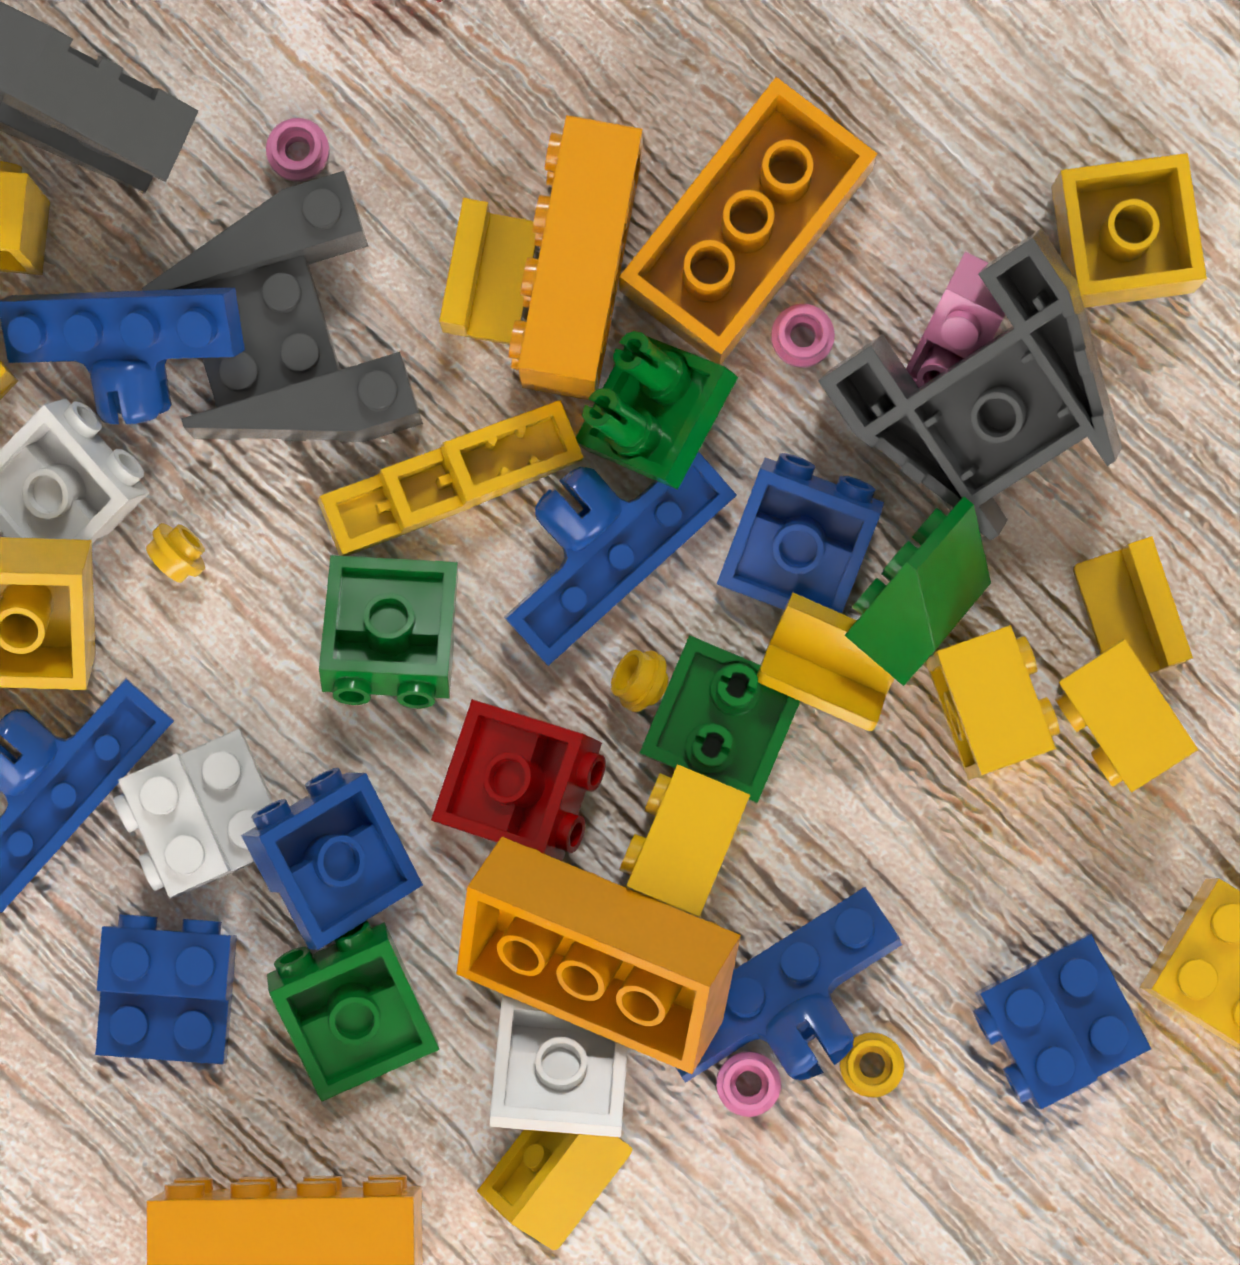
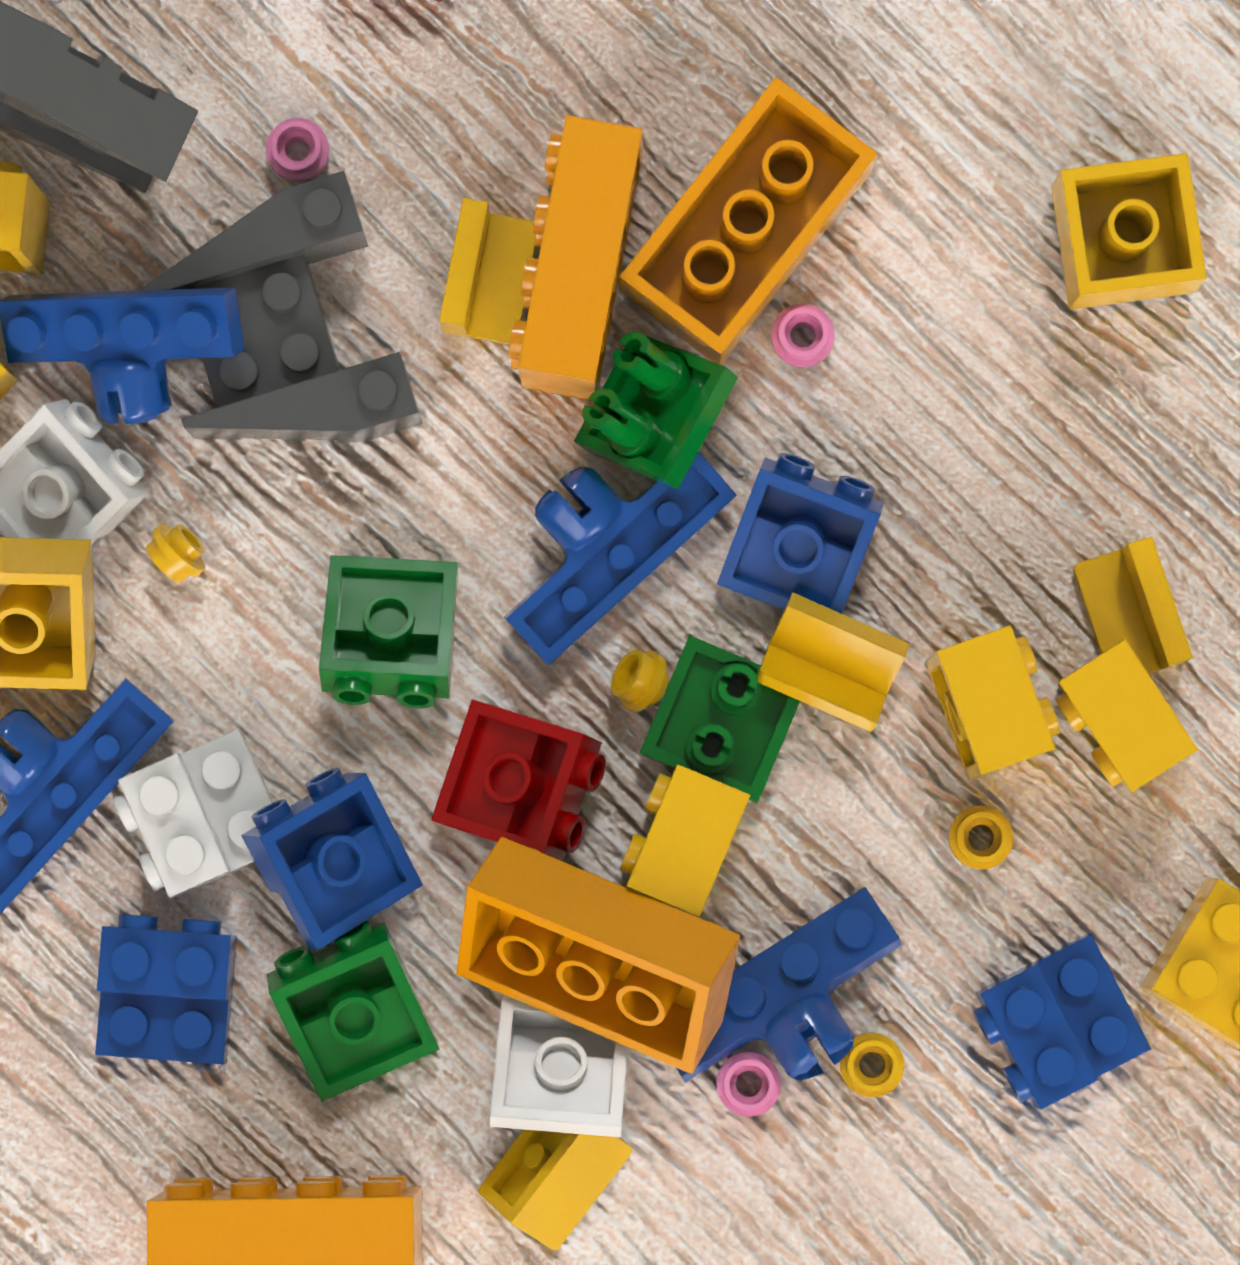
(450, 478): yellow slope -> none
(925, 593): green slope -> none
(960, 325): bright pink slope -> none
(997, 407): dark grey wedge -> none
(1000, 831): none -> yellow plate

